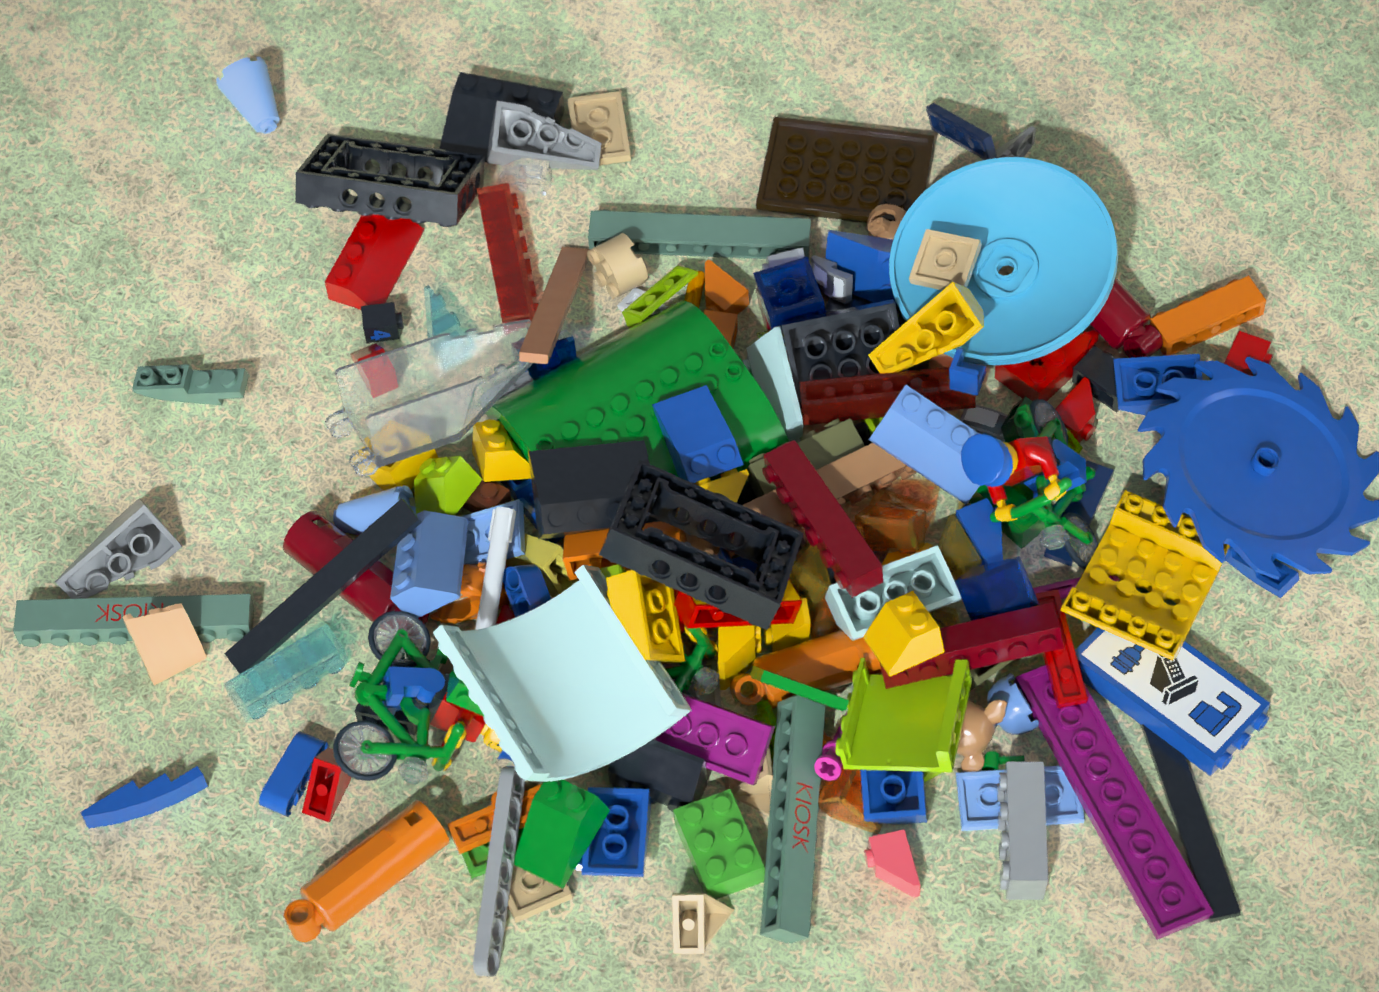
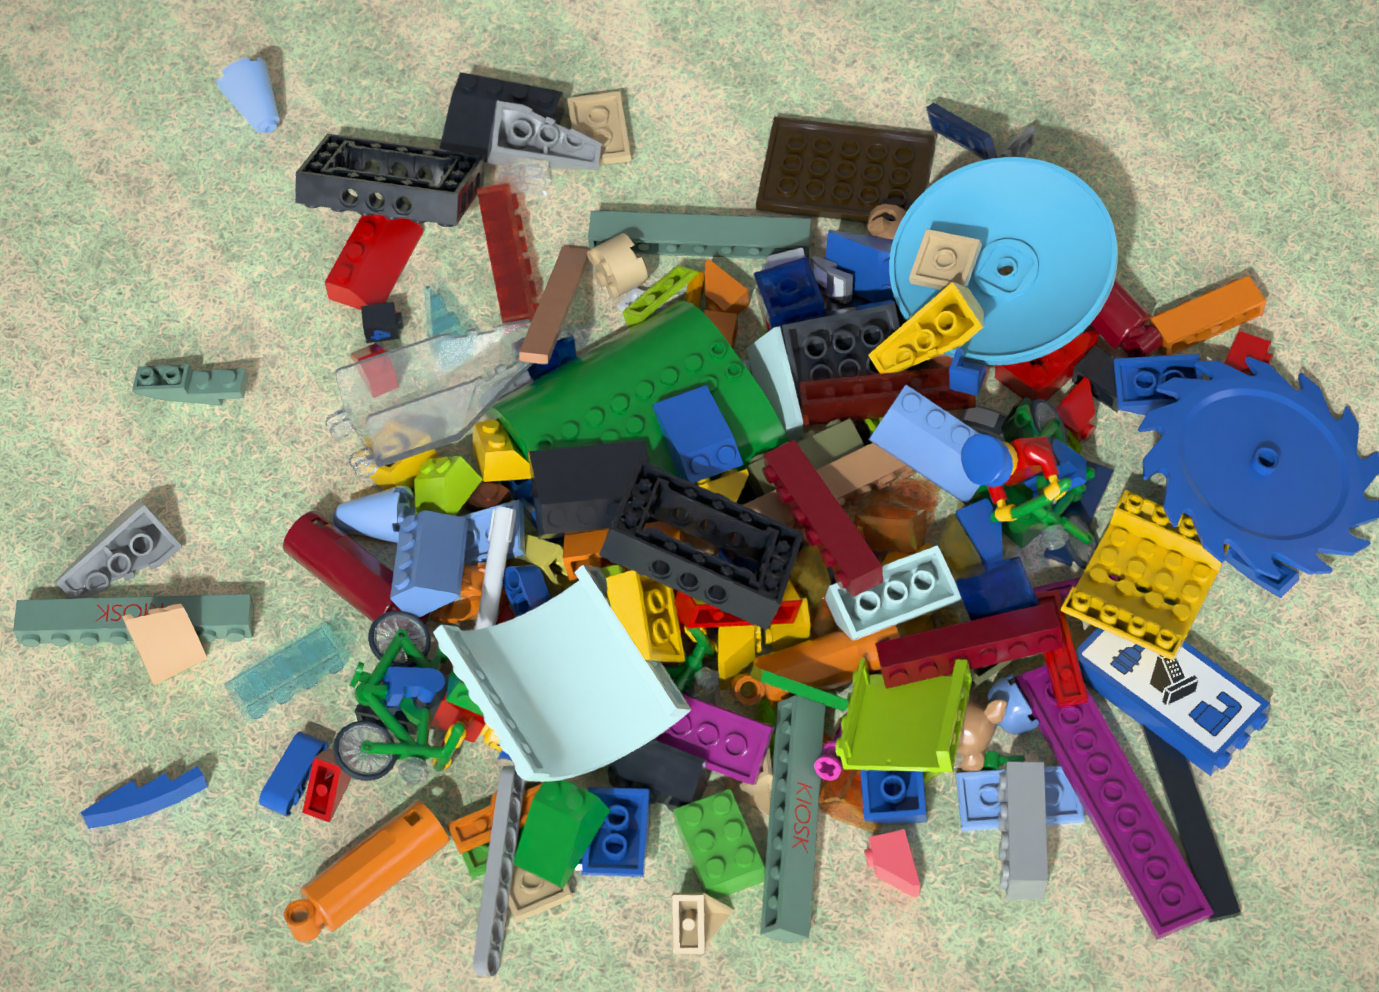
(323, 587): black tile -> none
(903, 634): yellow slope -> none

